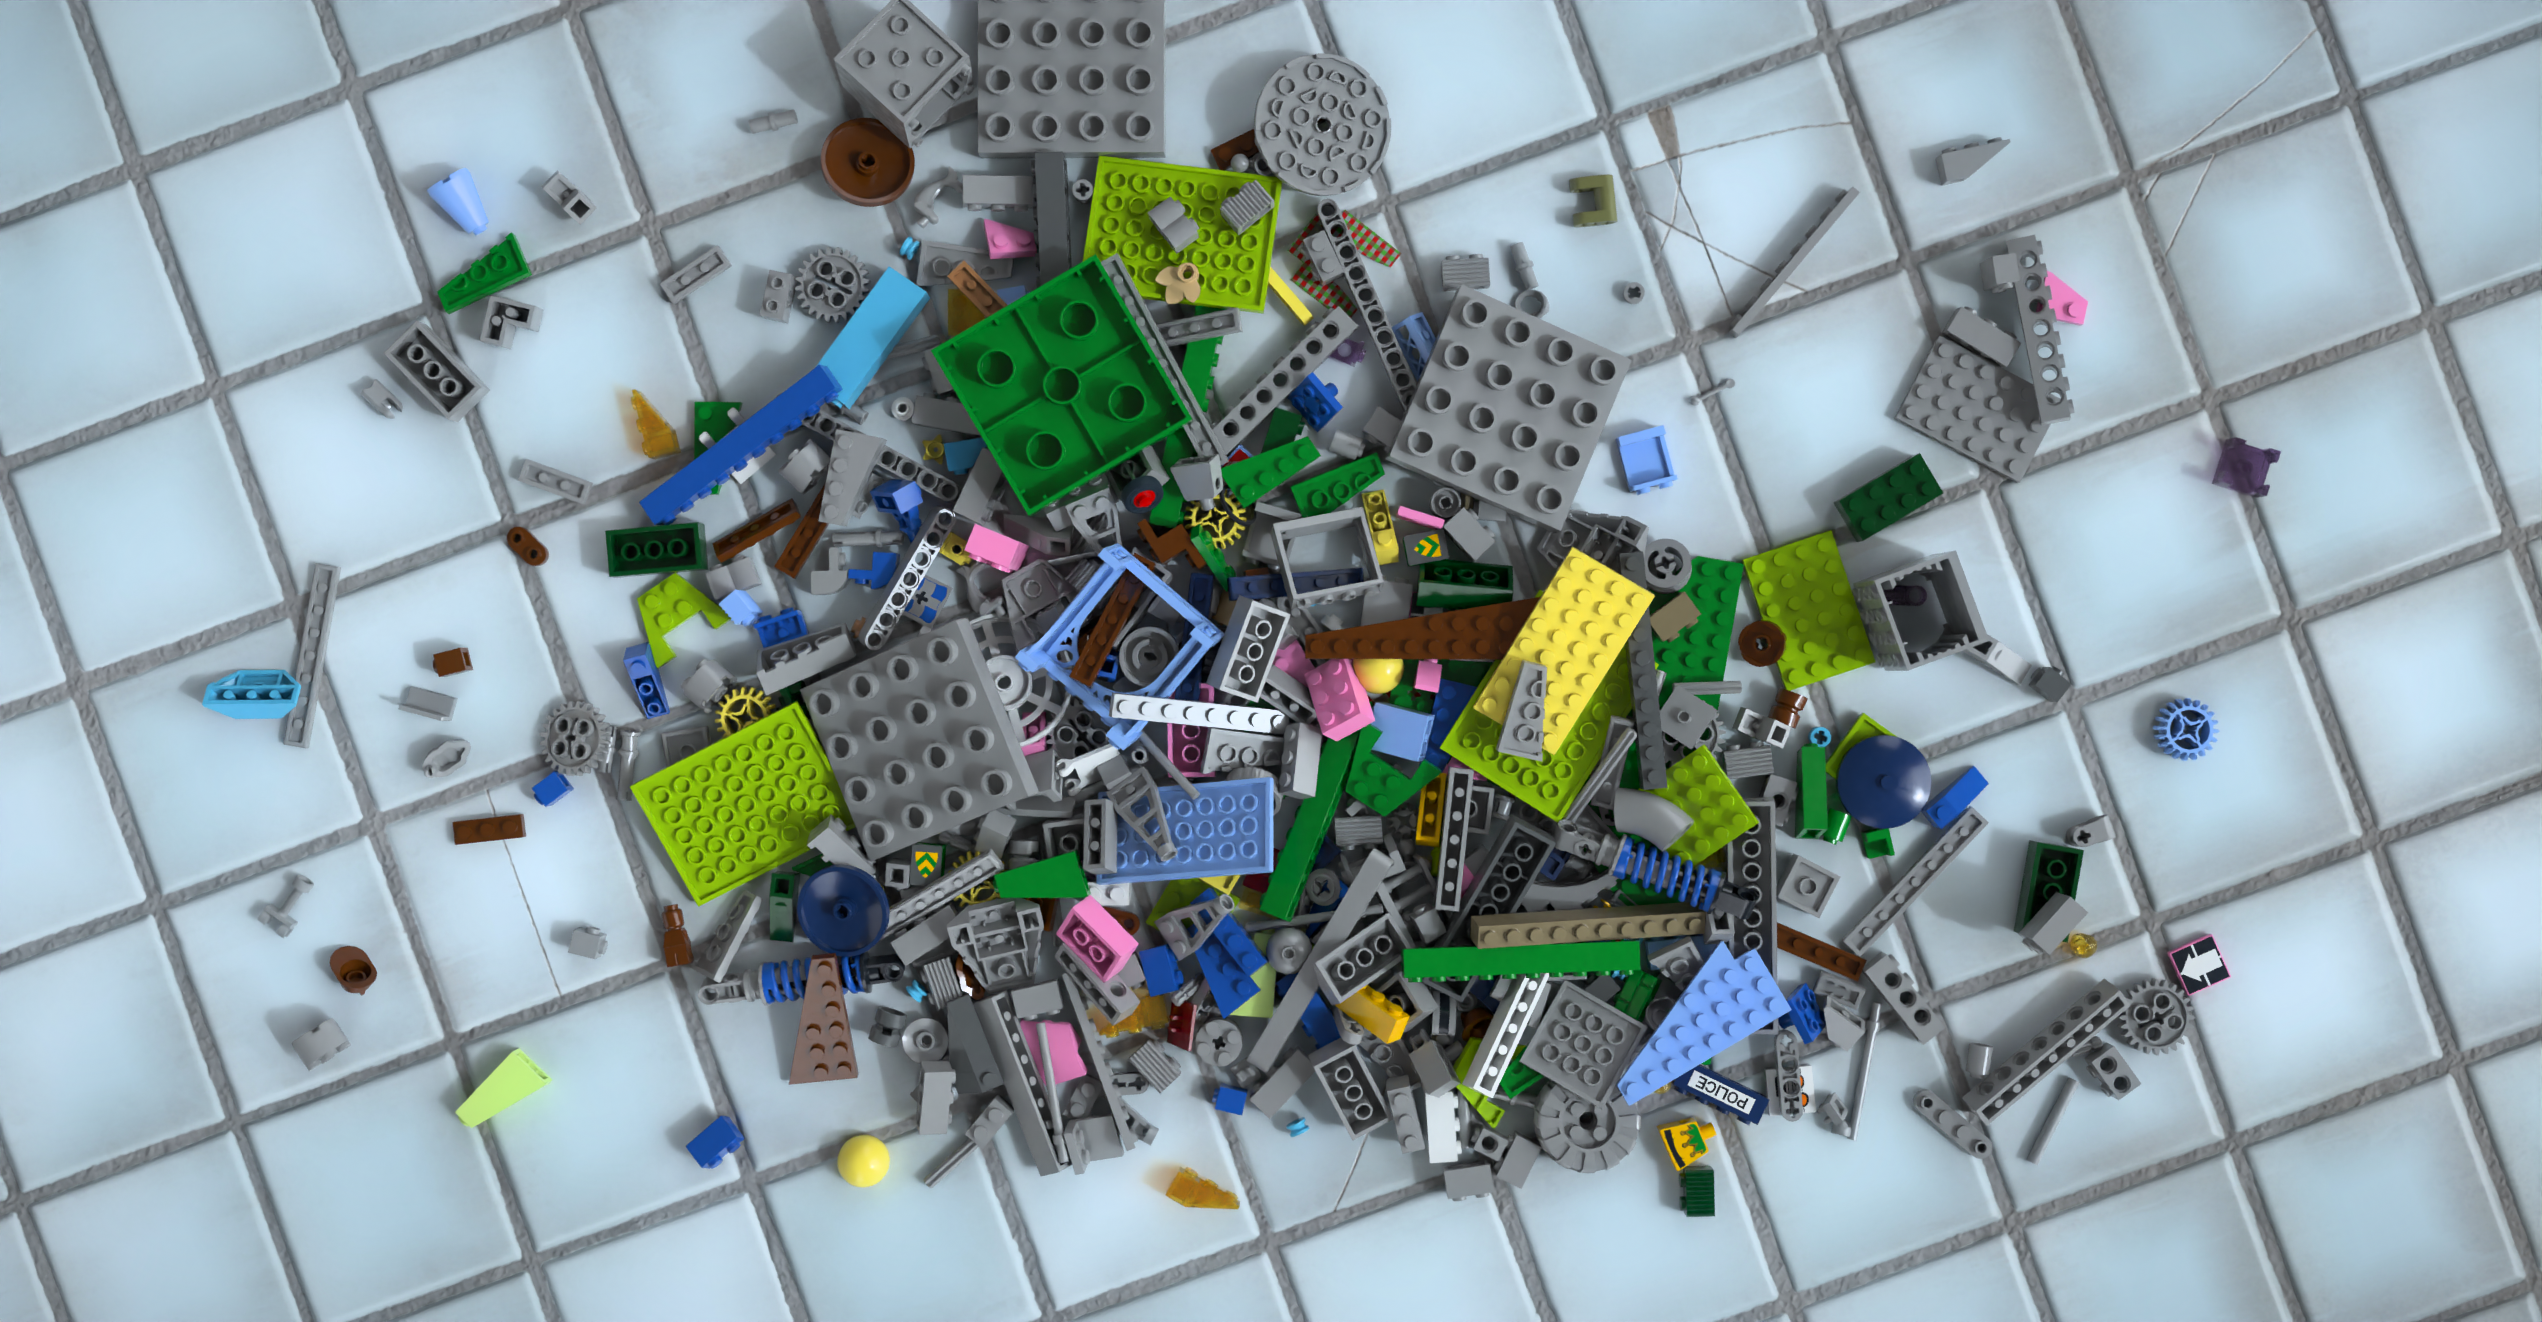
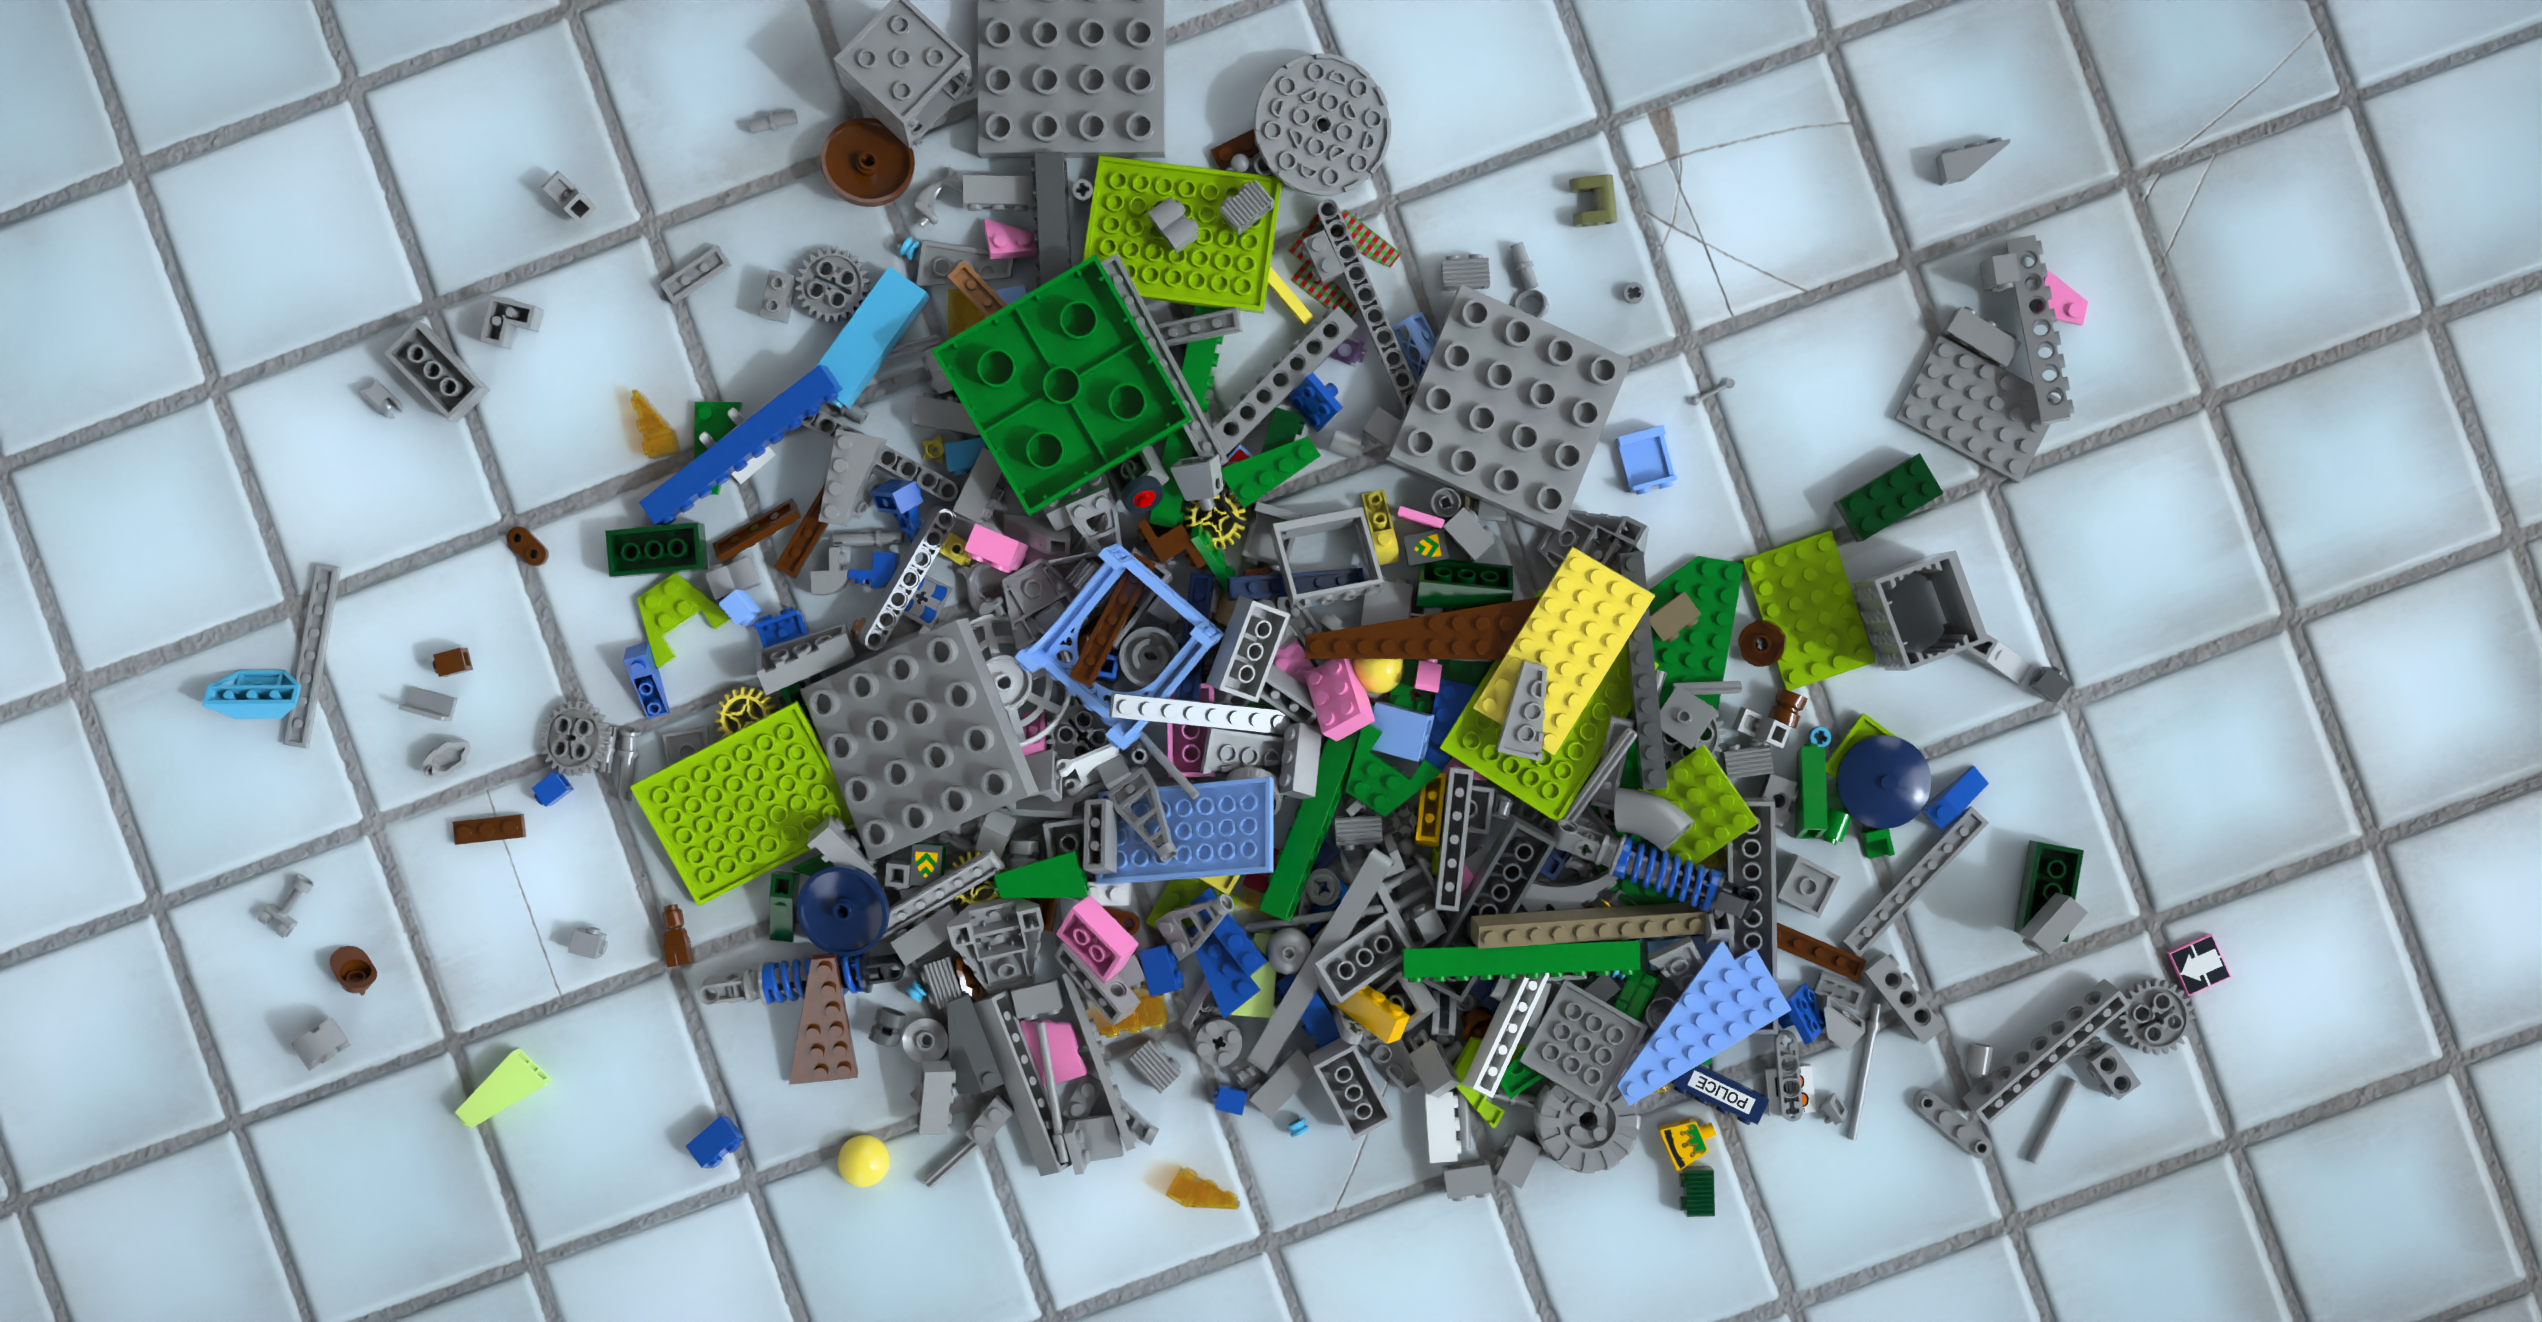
(461, 201): light blue cone -> none
(492, 273): green wing -> none
(555, 481): light grey plate -> none
(708, 685): light grey brick -> none
(728, 937): light grey wing -> none
(805, 466): light grey brick -> none
(908, 413): white plate -> none
(1130, 1077): light grey beam -> none
(1177, 285): tan plate -> none
(1182, 1025): dark red piece -> none
(1187, 989): light grey axle -> none
(1335, 487): green wing -> none
(1405, 1114): light grey brick -> none
(1493, 1151): light grey brick -> none
(1663, 551): light grey wheel -> none
(1798, 253): light grey plate -> none
(1842, 1128): light grey hinge -> none
(1900, 595): clear purple piece -> none
(2083, 945): clear yellow piece -> none
(2094, 831): light grey piece -> none
(2197, 744): light blue gear -> none
(2244, 467): clear purple panel -> none

